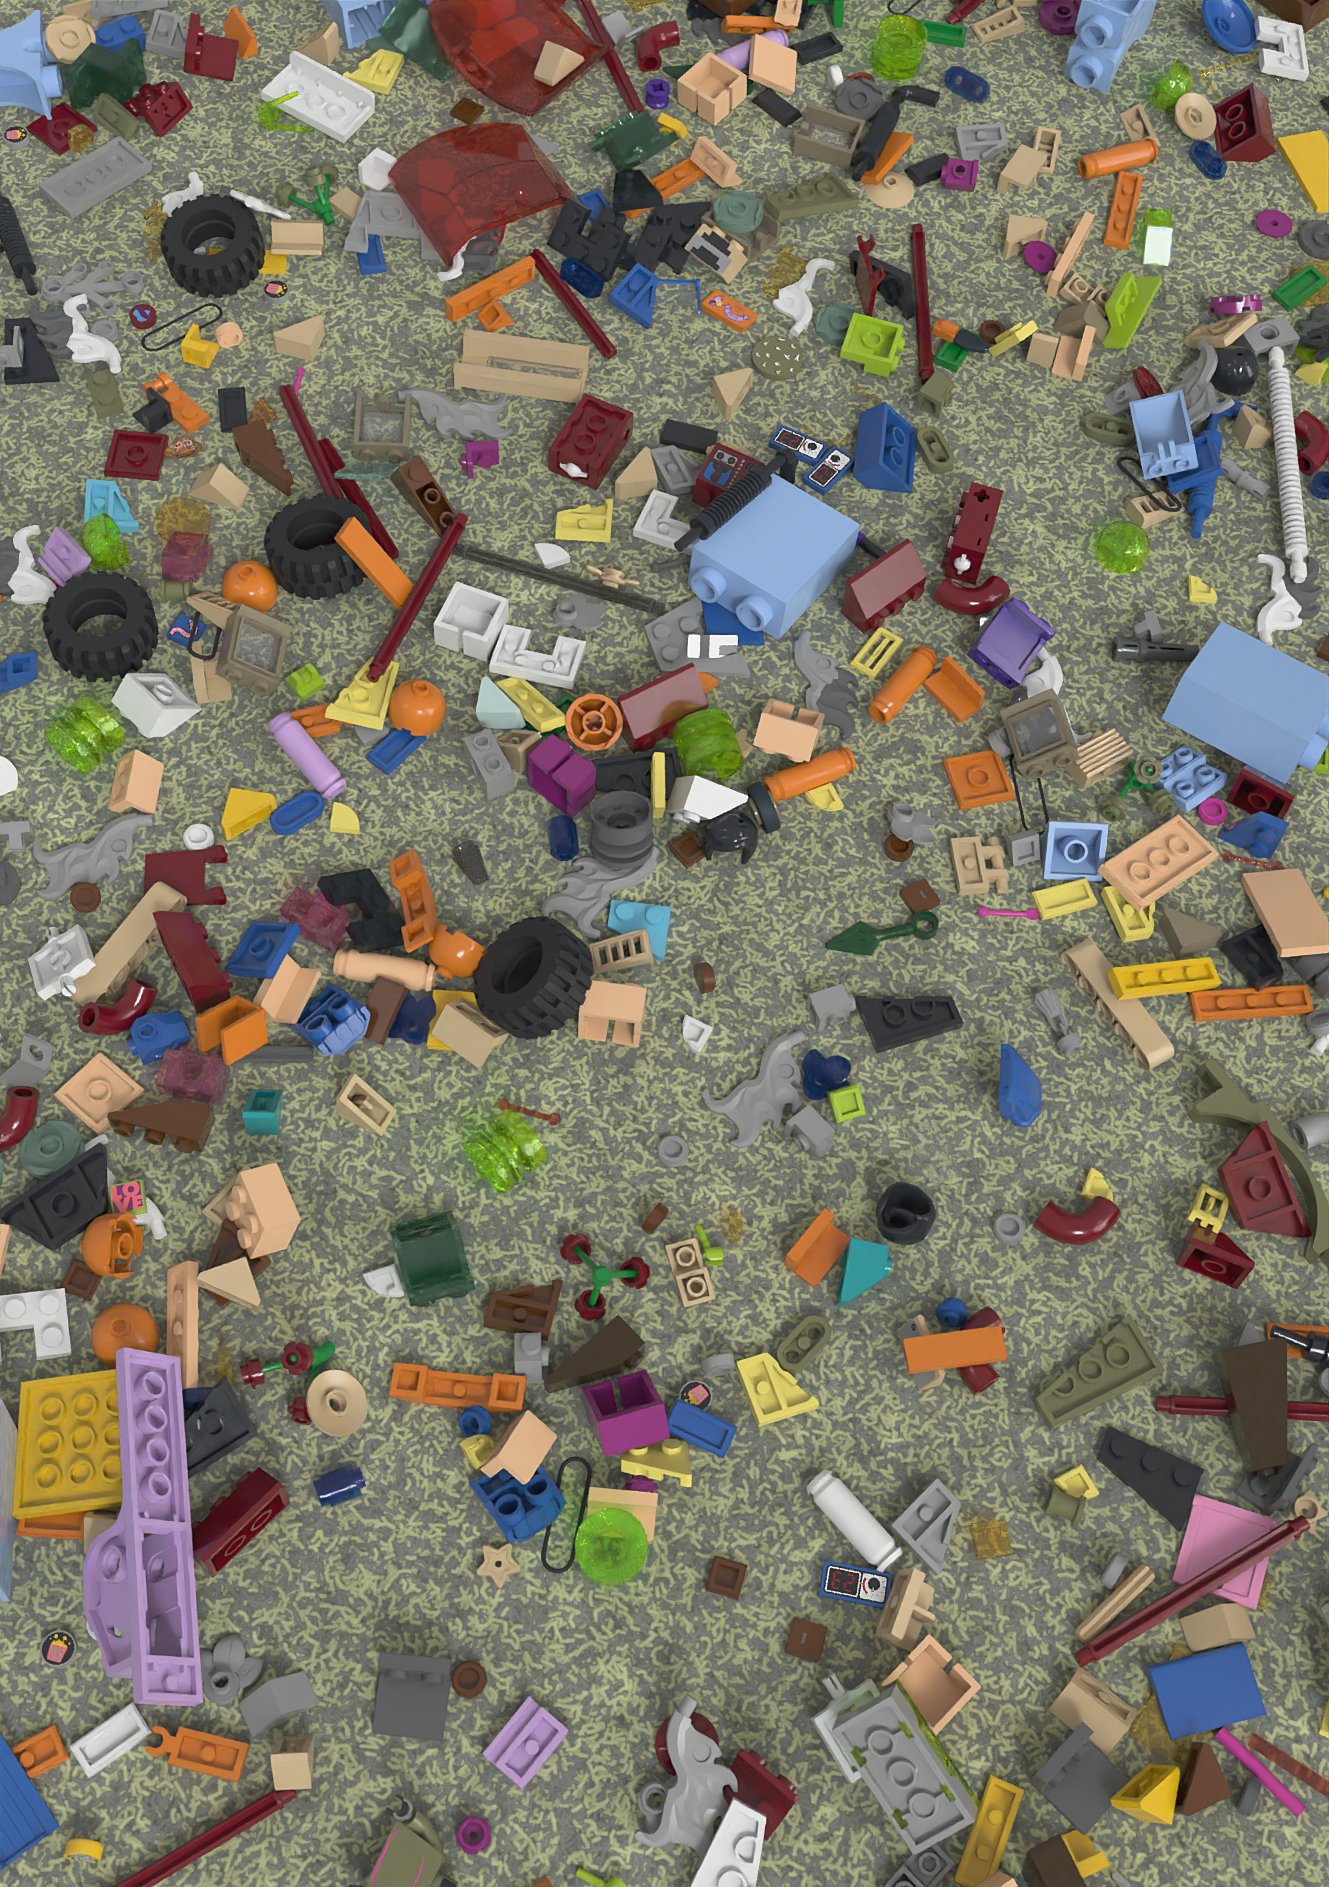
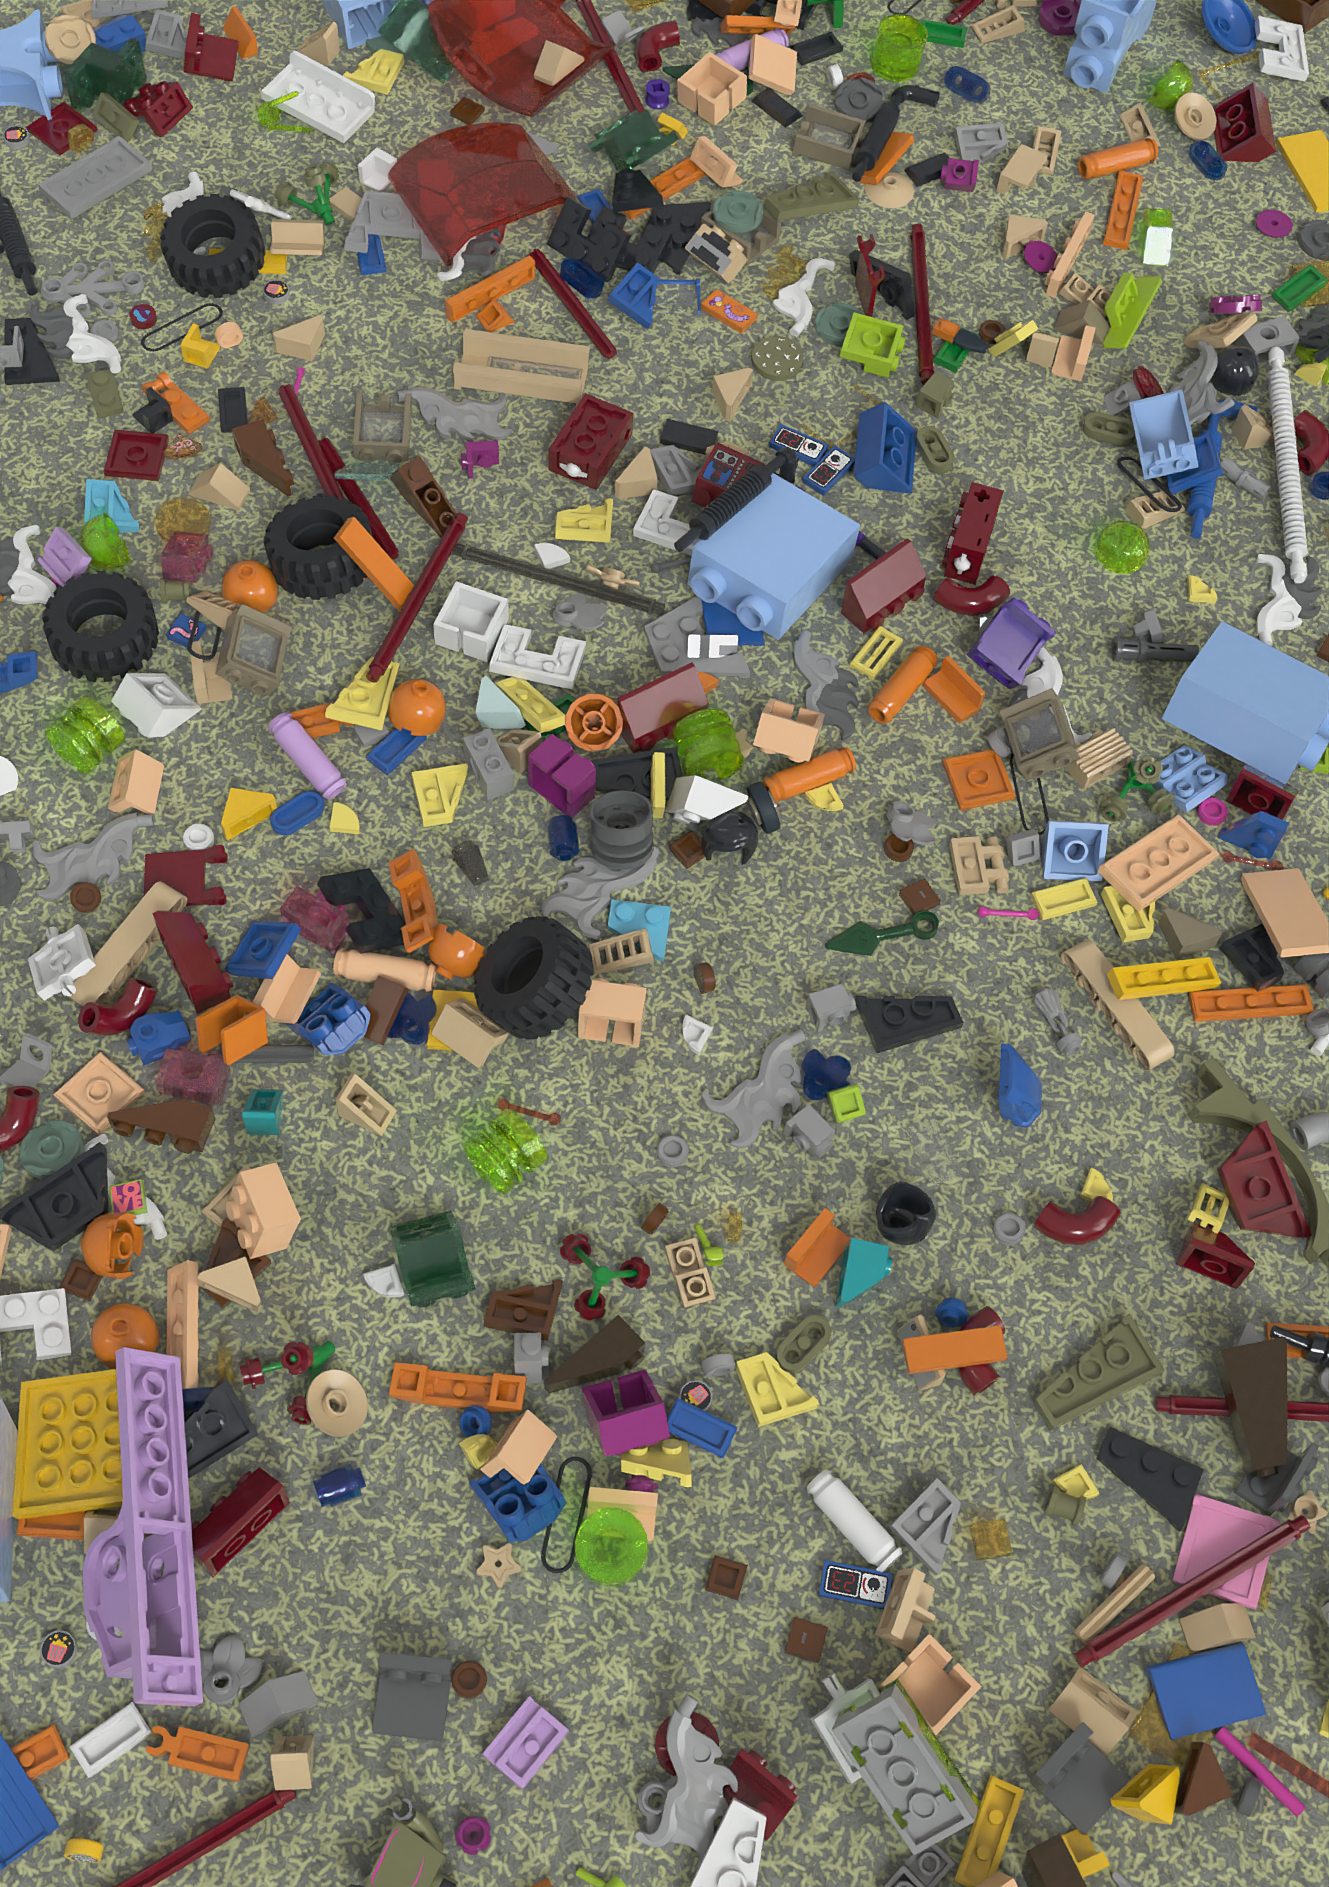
(305, 682): lime tile -> none
(439, 793): none -> light yellow wing

